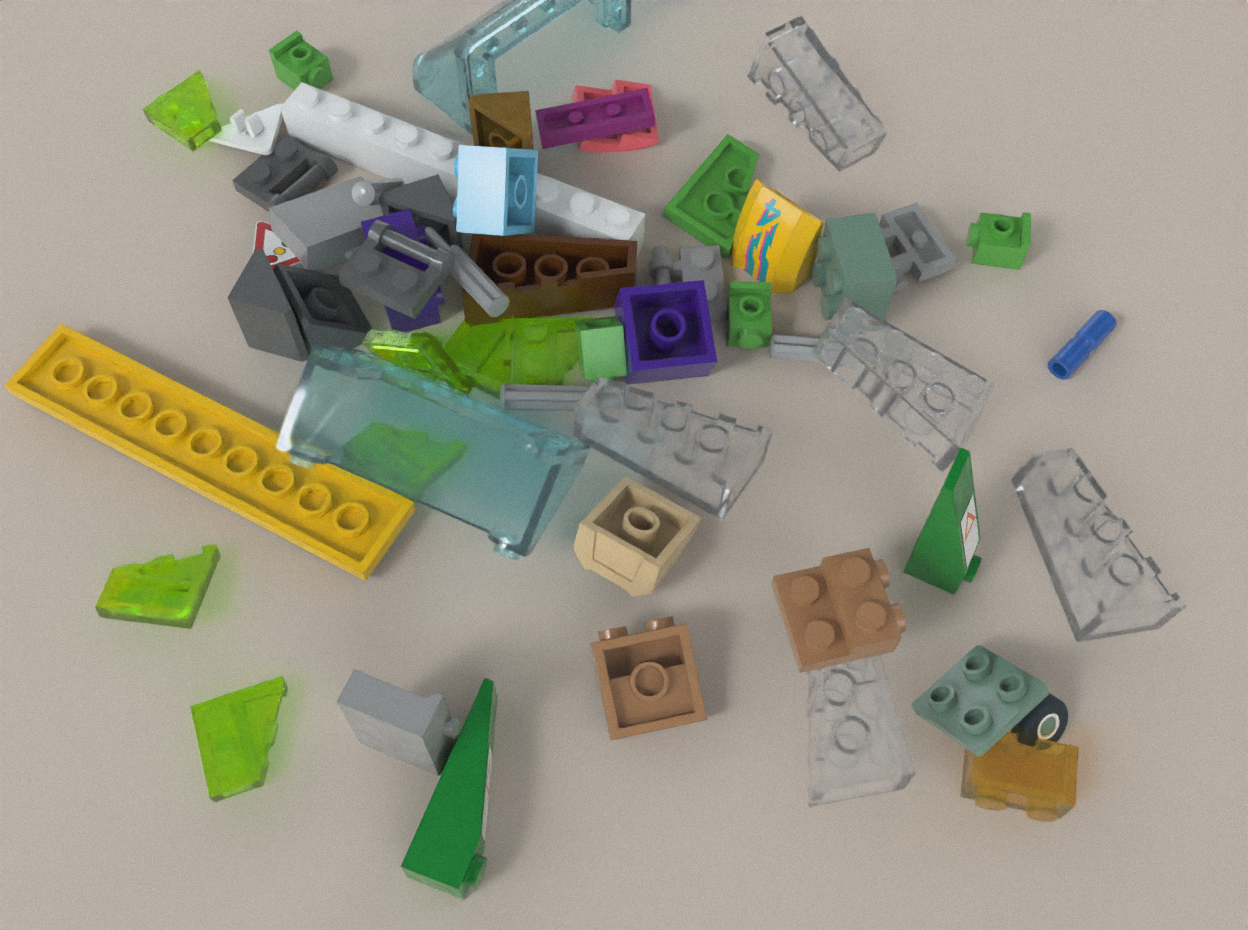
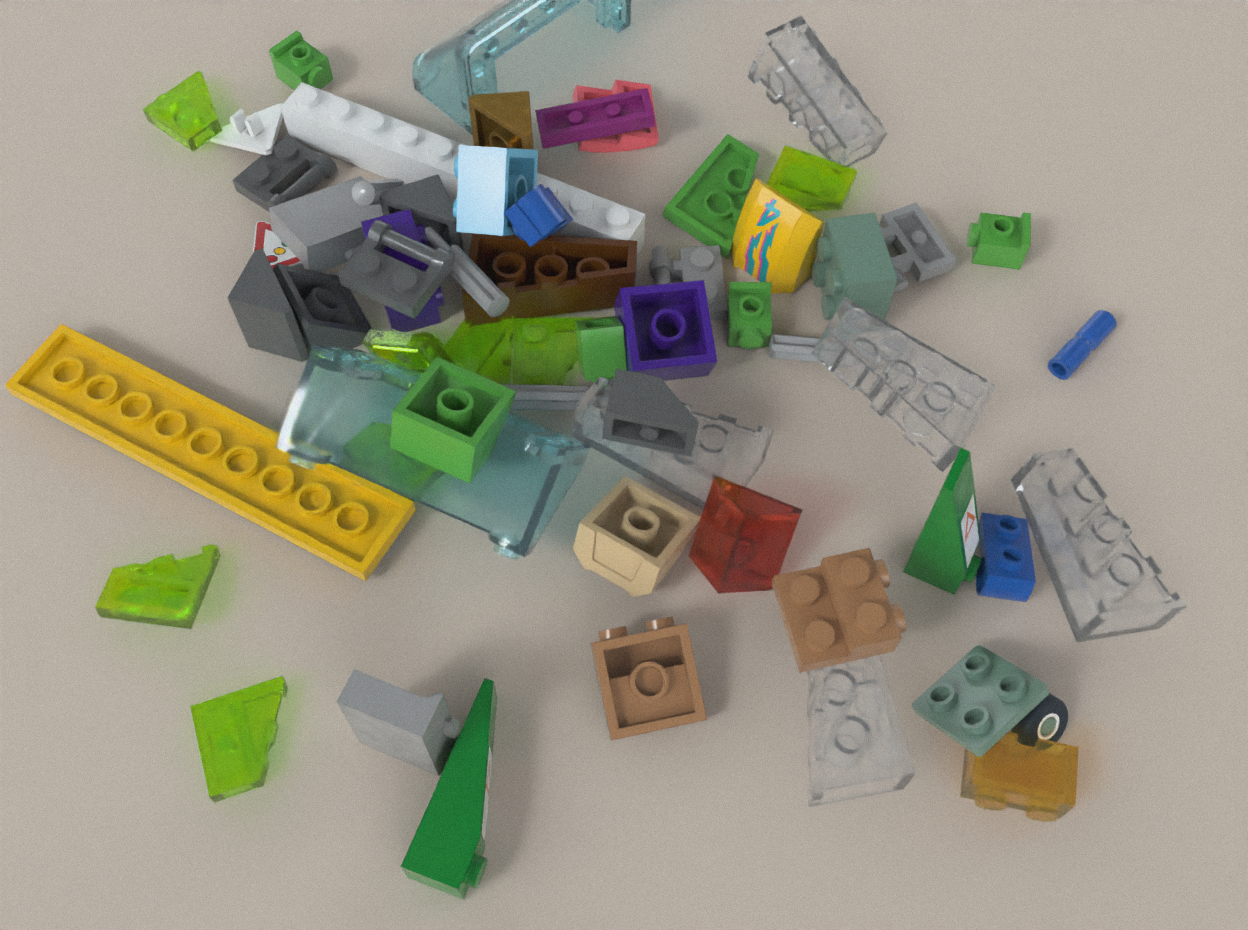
(451, 419): none -> bright green slope
(537, 215): none -> blue plate
(648, 415): none -> dark grey slope
(742, 537): none -> clear red slope
(811, 180): none -> clear neon green wing
(1006, 558): none -> blue plate

